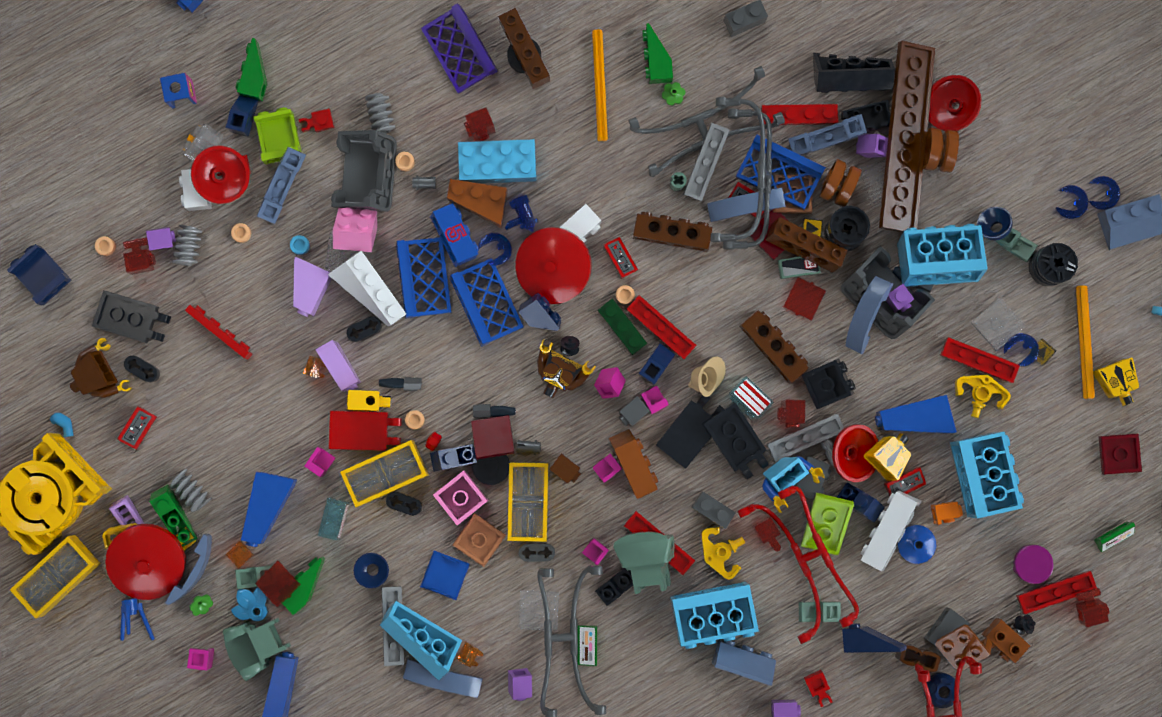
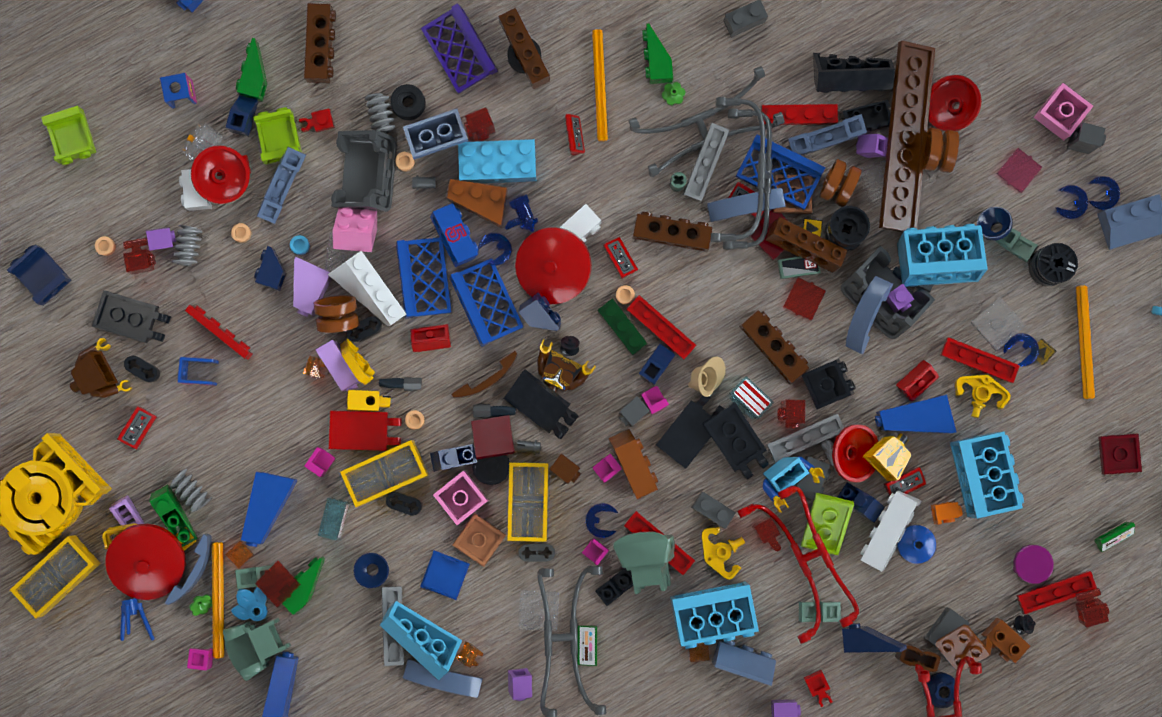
(64, 422): dark azure arm -> none
(69, 135): none -> lime panel
(183, 370): none -> blue piece
(217, 600): none -> light orange axle
(271, 270): none -> dark blue slope
(315, 14): none -> reddish brown brick
(336, 313): none -> dark orange wheel
(356, 362): none -> yellow piece
(405, 91): none -> black tyre
(430, 338): none -> red slope
(433, 441): red tile -> none
(435, 133): none -> sand blue slope
(466, 391): none -> reddish brown slope
(540, 404): none -> black tile
(574, 134): none -> red slope
(591, 519): none -> clear blue head
(610, 383): dark pink panel -> none
(699, 653): none -> clear orange tile
(917, 380): none -> red slope
(1019, 170): none -> clear pink piece
(1063, 111): none -> bright pink brick
(1087, 138): none -> dark grey brick
(1118, 380): yellow torso -> none

